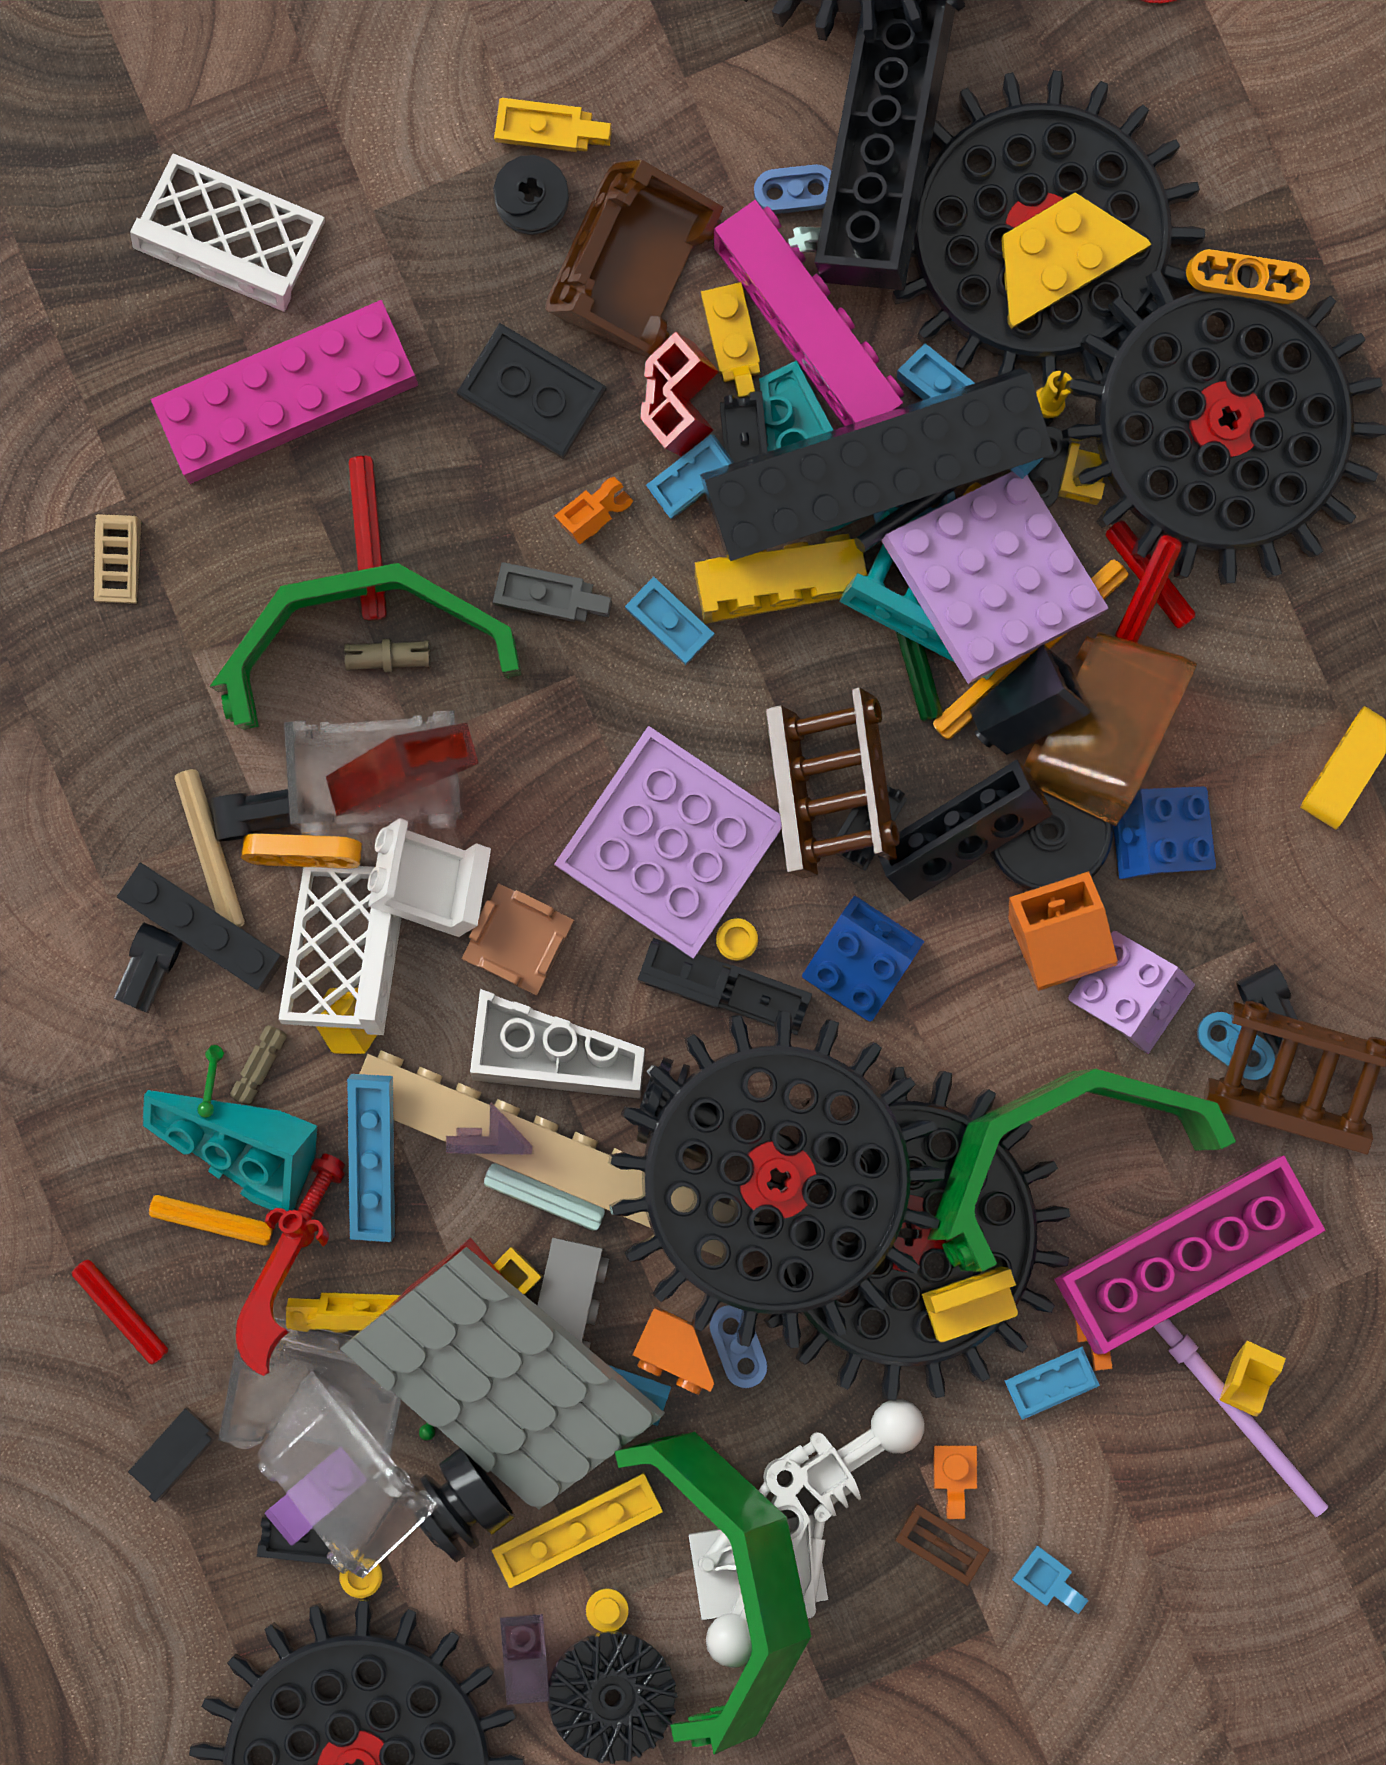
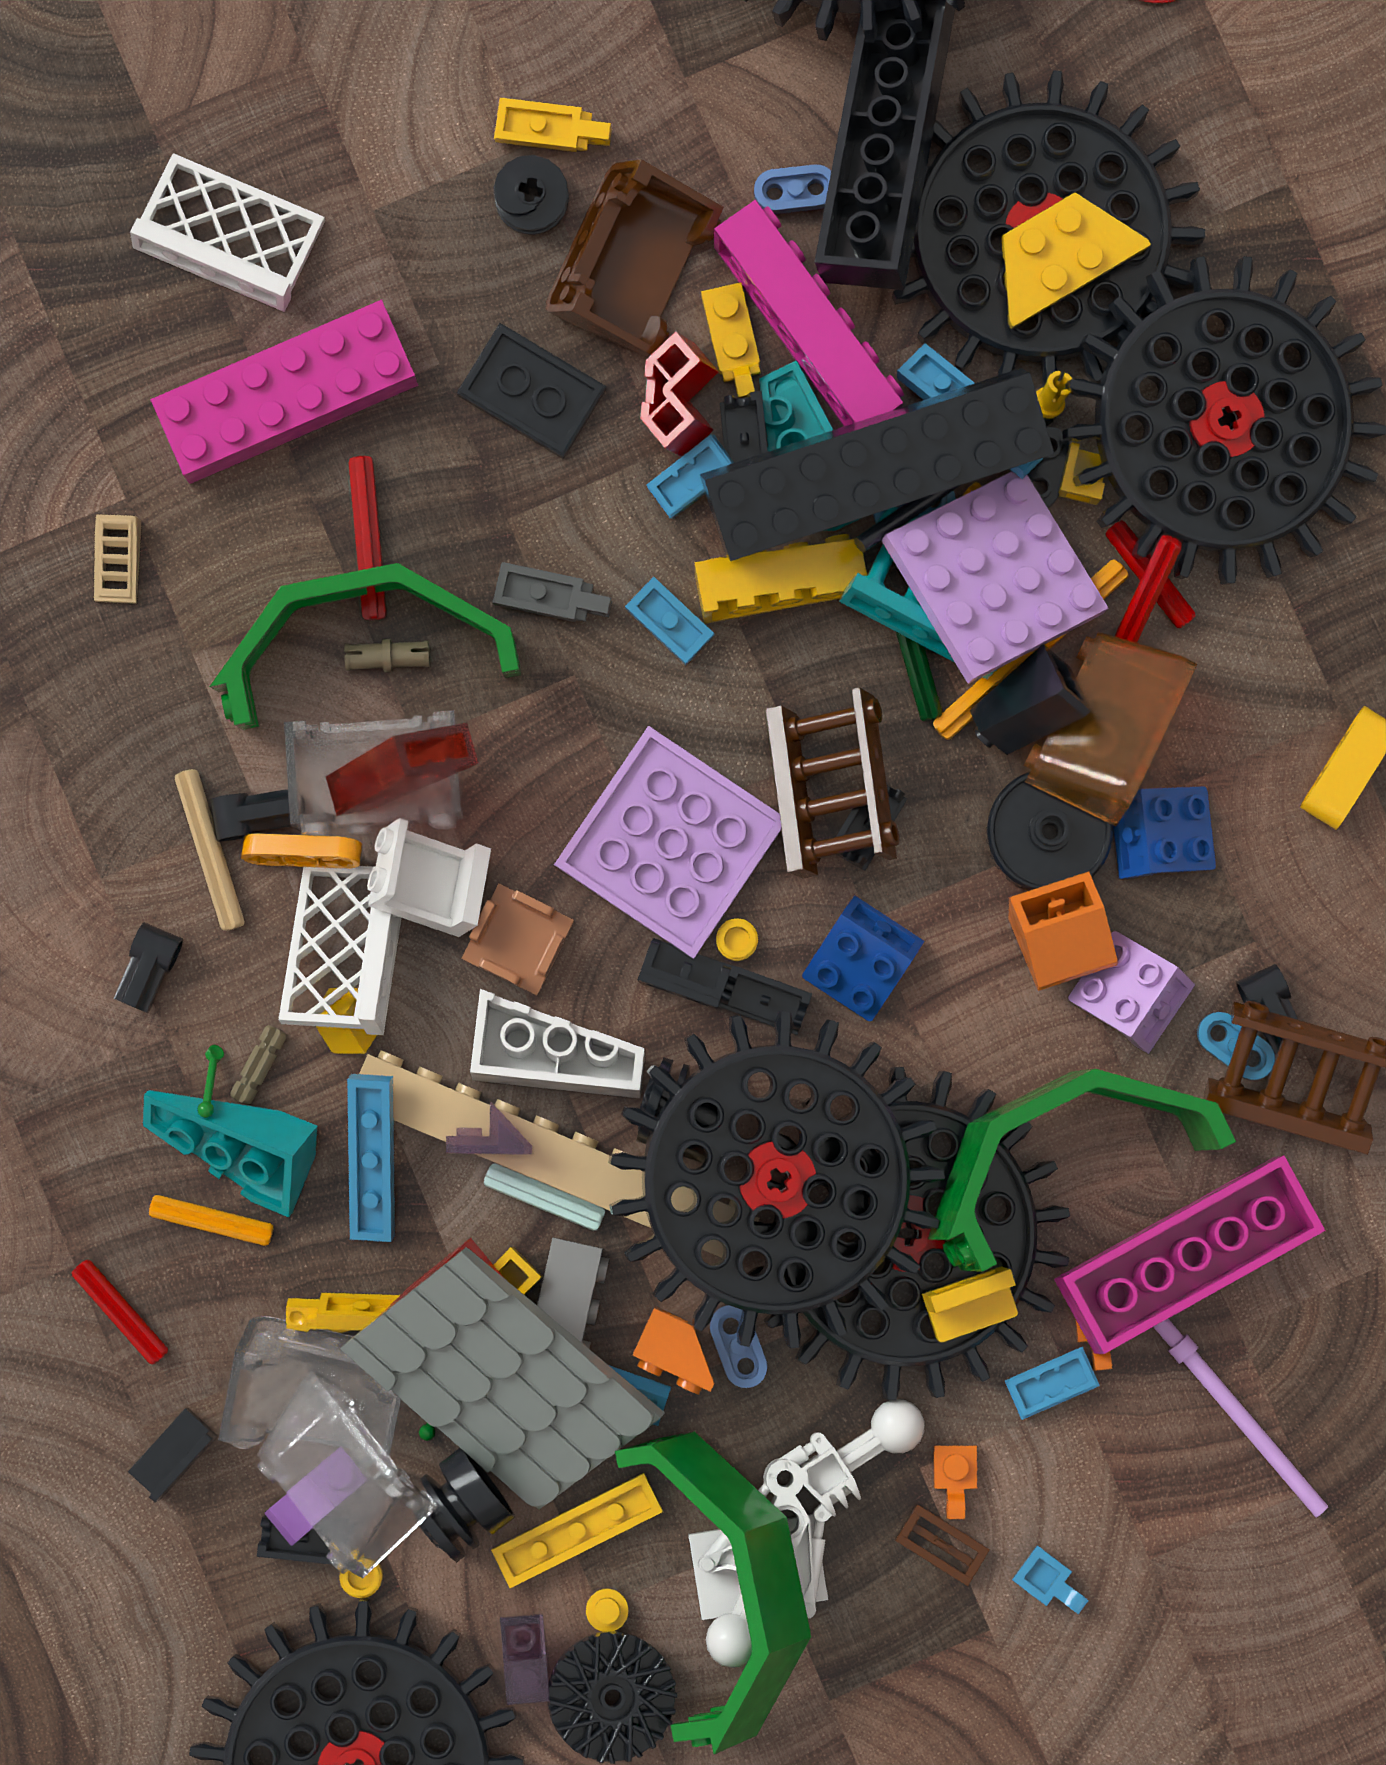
(201, 927): black arch -> none
(256, 1326): red sword -> none
(590, 512): orange plate -> none
(805, 238): light aqua axle -> none
(966, 830): black brick -> none
(1251, 1377): yellow panel -> none
(1276, 291): light orange beam -> none

